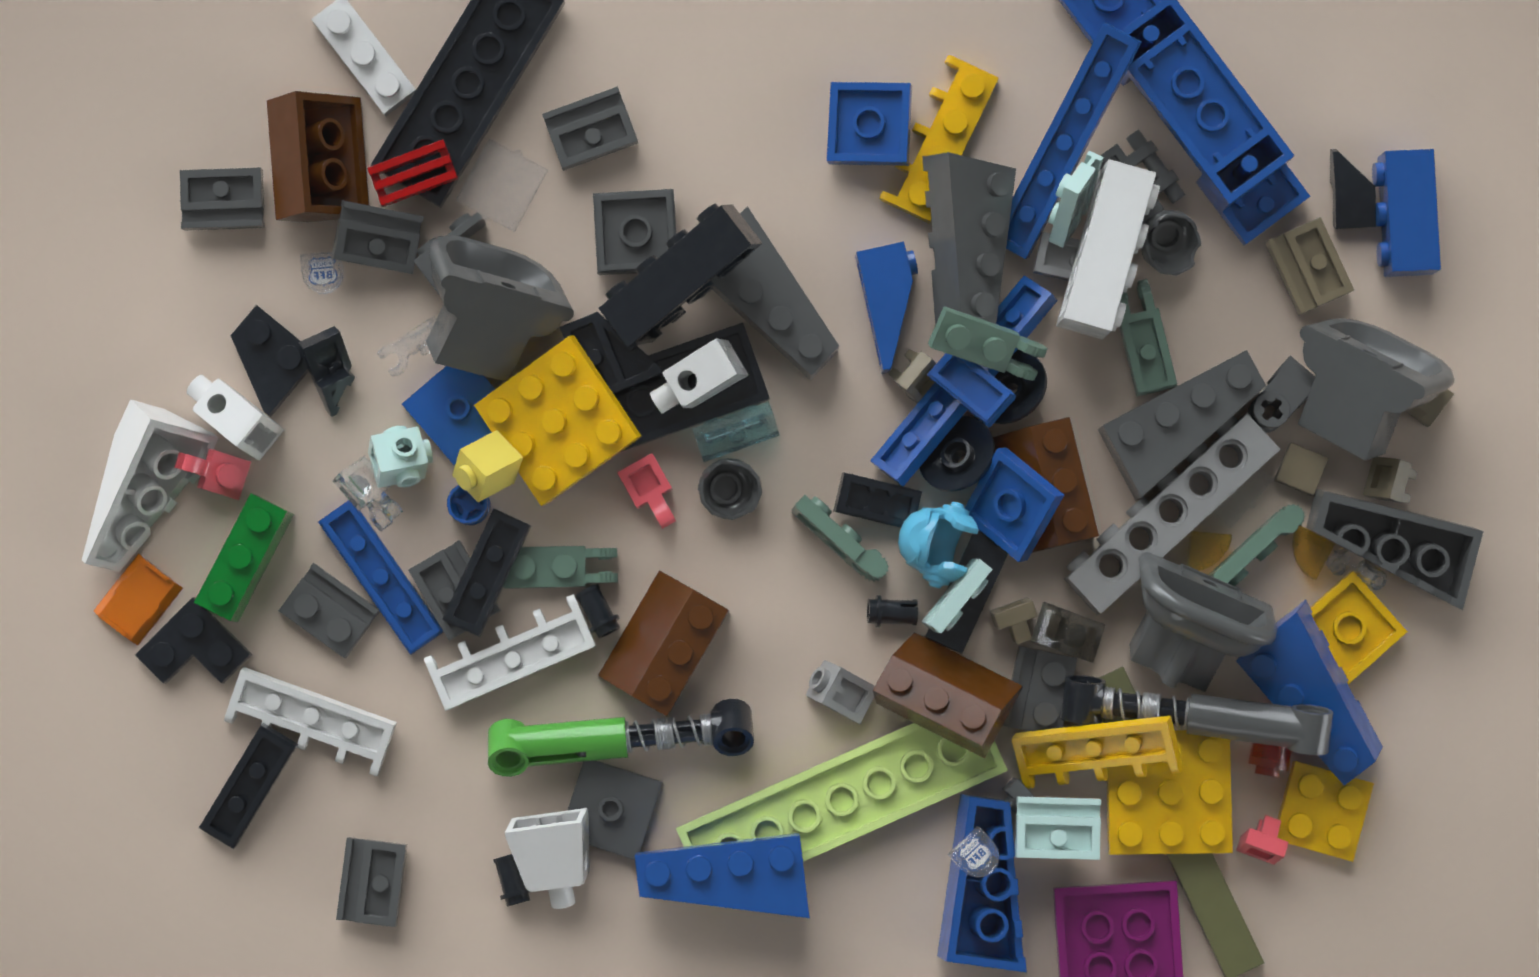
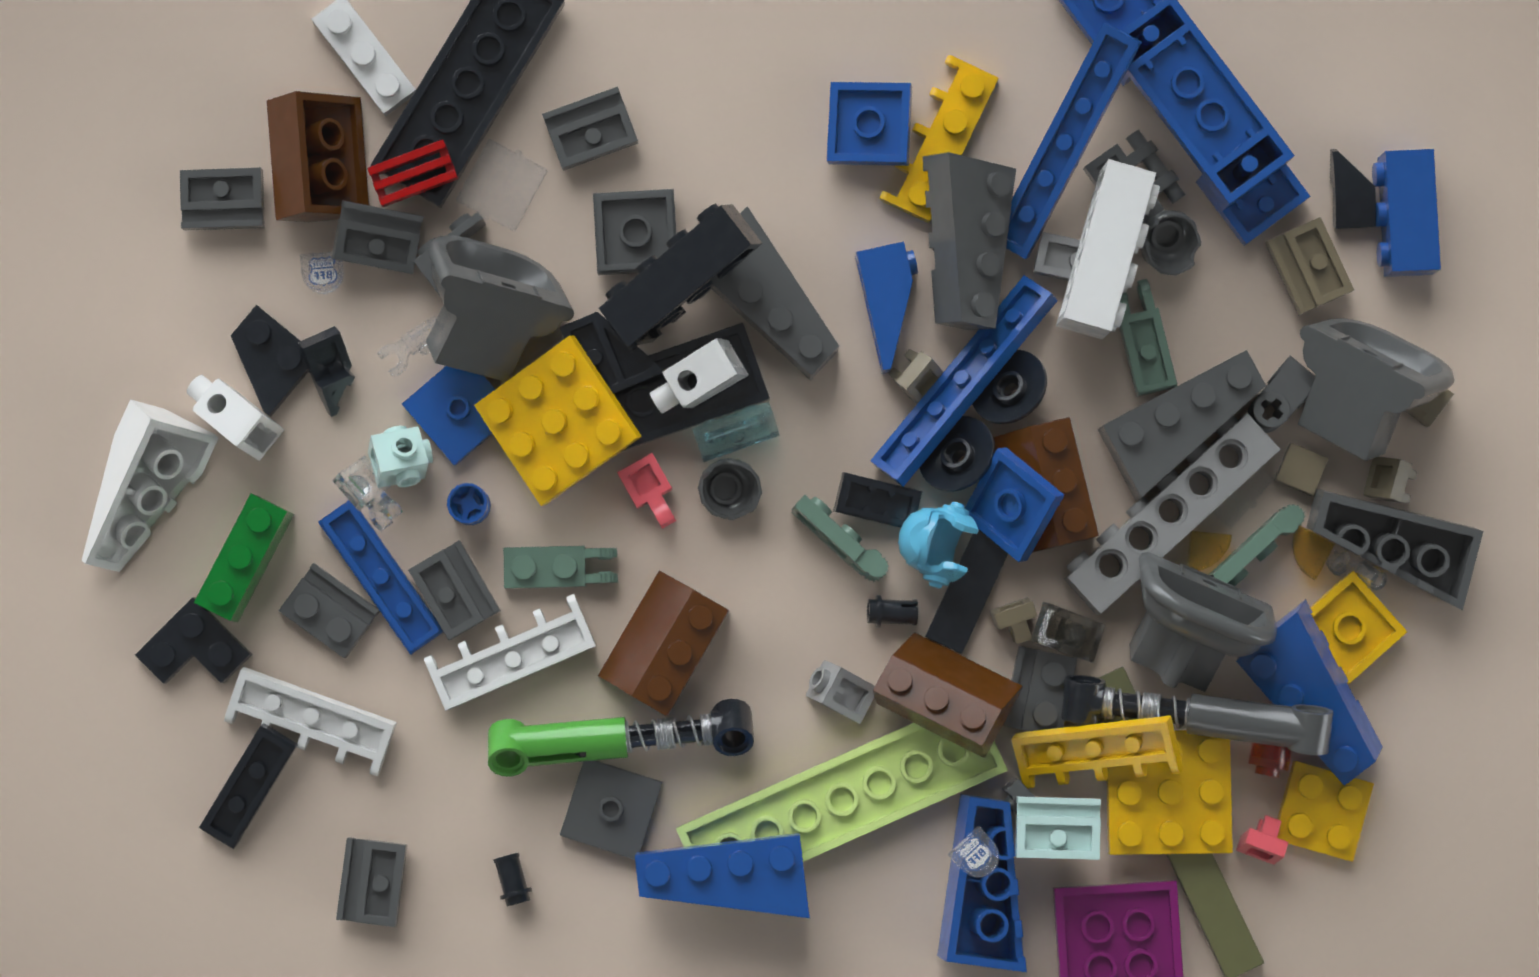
(137, 599): orange piece -> none
(218, 473): coral plate -> none
(486, 572): black tile -> none
(487, 466): light yellow brick -> none
(551, 852): white torso -> none
(598, 611): black pin -> none
(947, 609): light aqua plate -> none
(972, 387): blue tile -> none
(983, 343): sand green hinge -> none
(1075, 199): light aqua plate -> none

